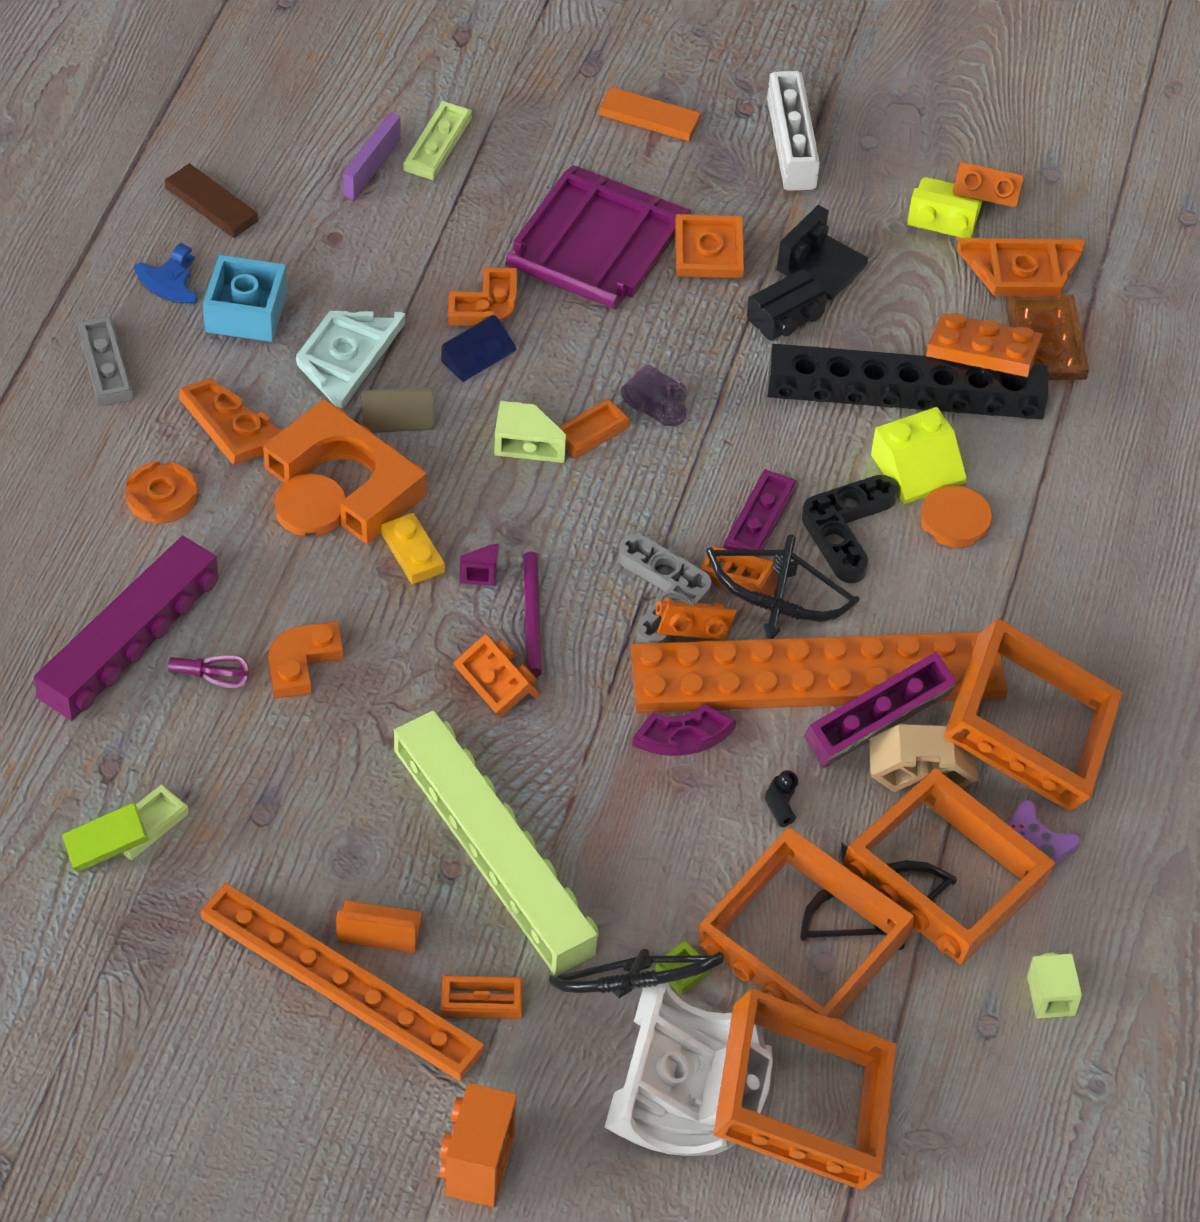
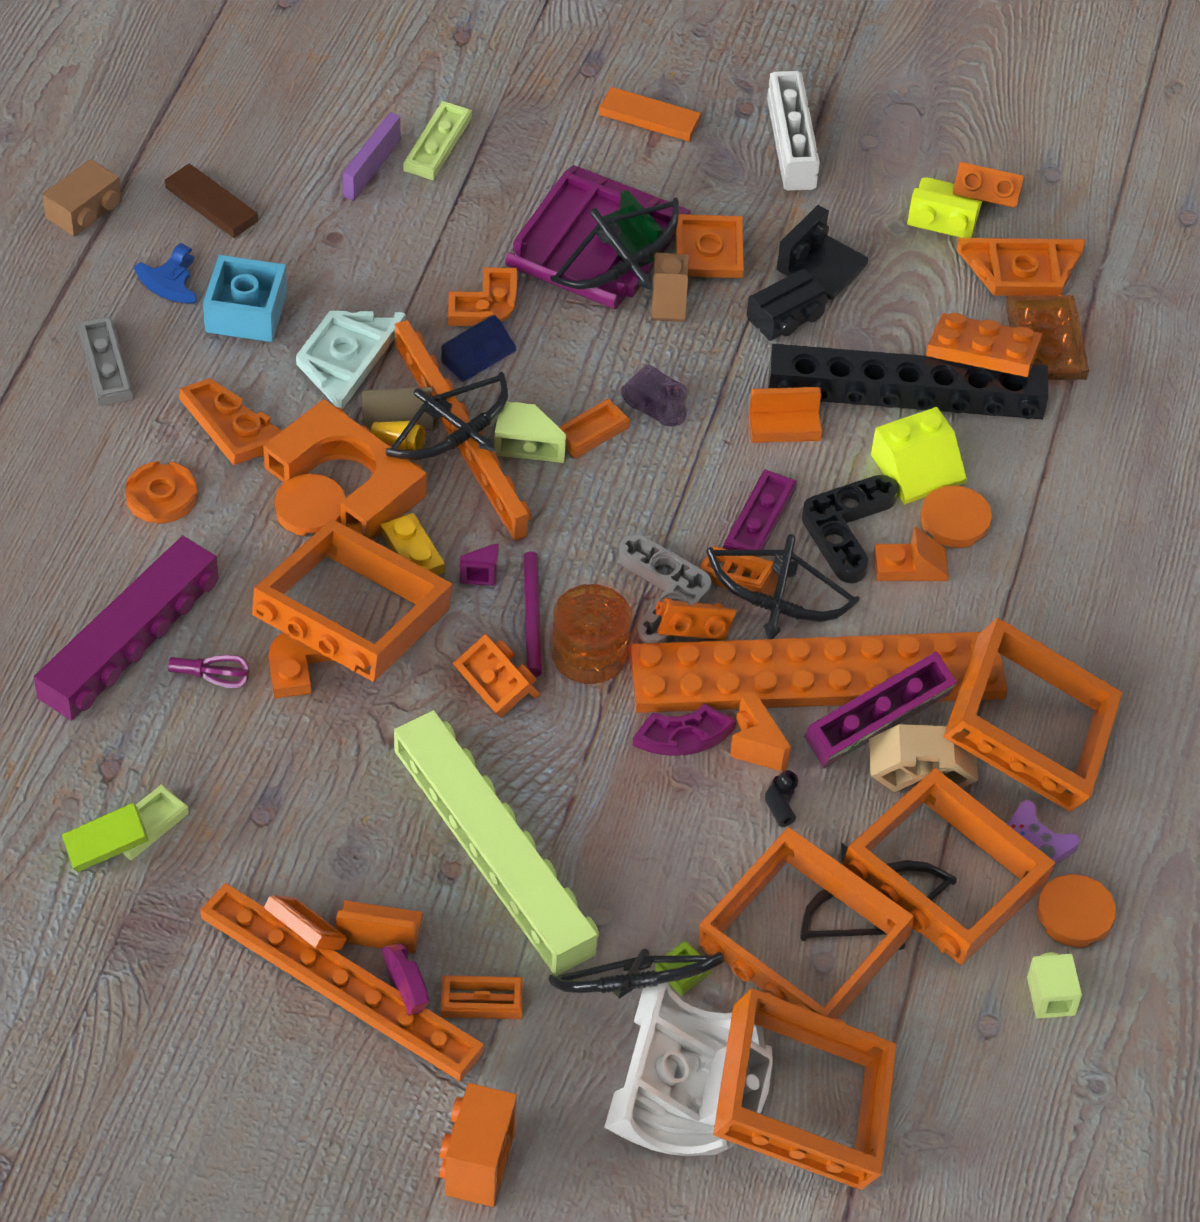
(82, 197): none -> medium nougat brick
(305, 922): none -> orange tile
(372, 561): none -> orange window
(390, 431): none -> yellow cone
(406, 978): none -> magenta tile
(464, 431): none -> black piece
(482, 462): none -> orange plate
(591, 633): none -> clear orange wheel
(630, 261): none -> black piece
(636, 230): none -> dark green panel
(670, 287): none -> medium nougat slope
(759, 737): none -> orange slope
(785, 415): none -> orange panel
(916, 561): none -> orange slope
(1076, 910): none -> orange tile

